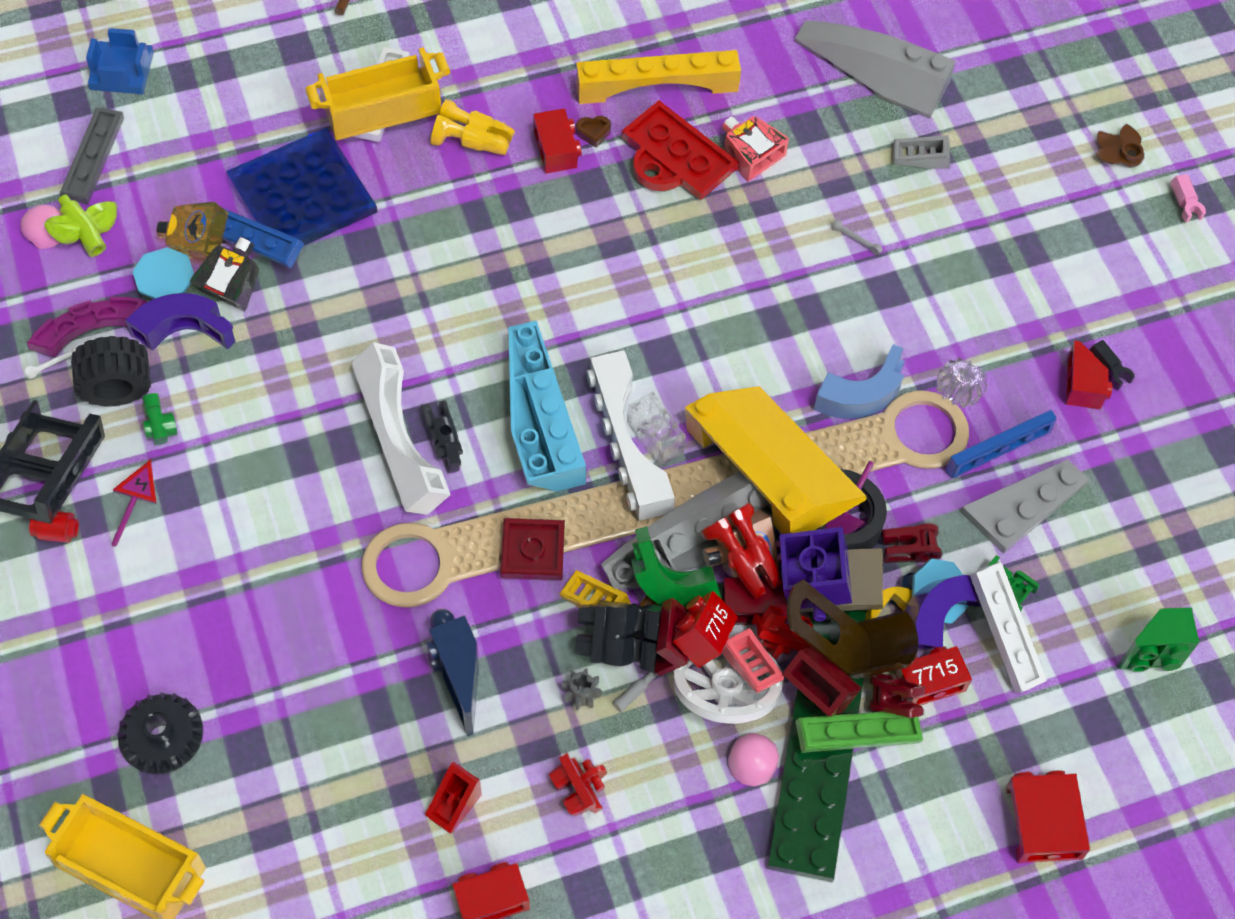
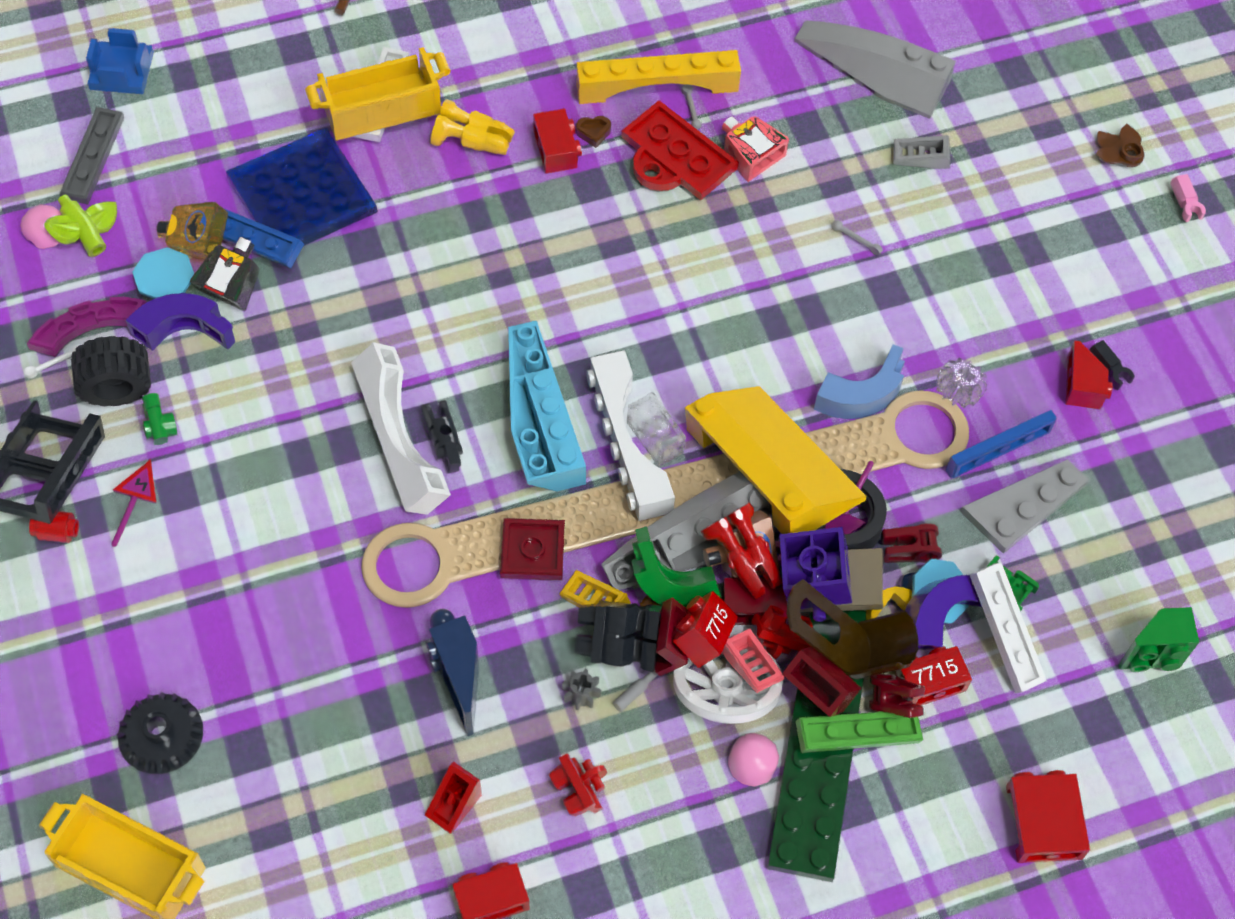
(688, 90): none -> light grey hinge

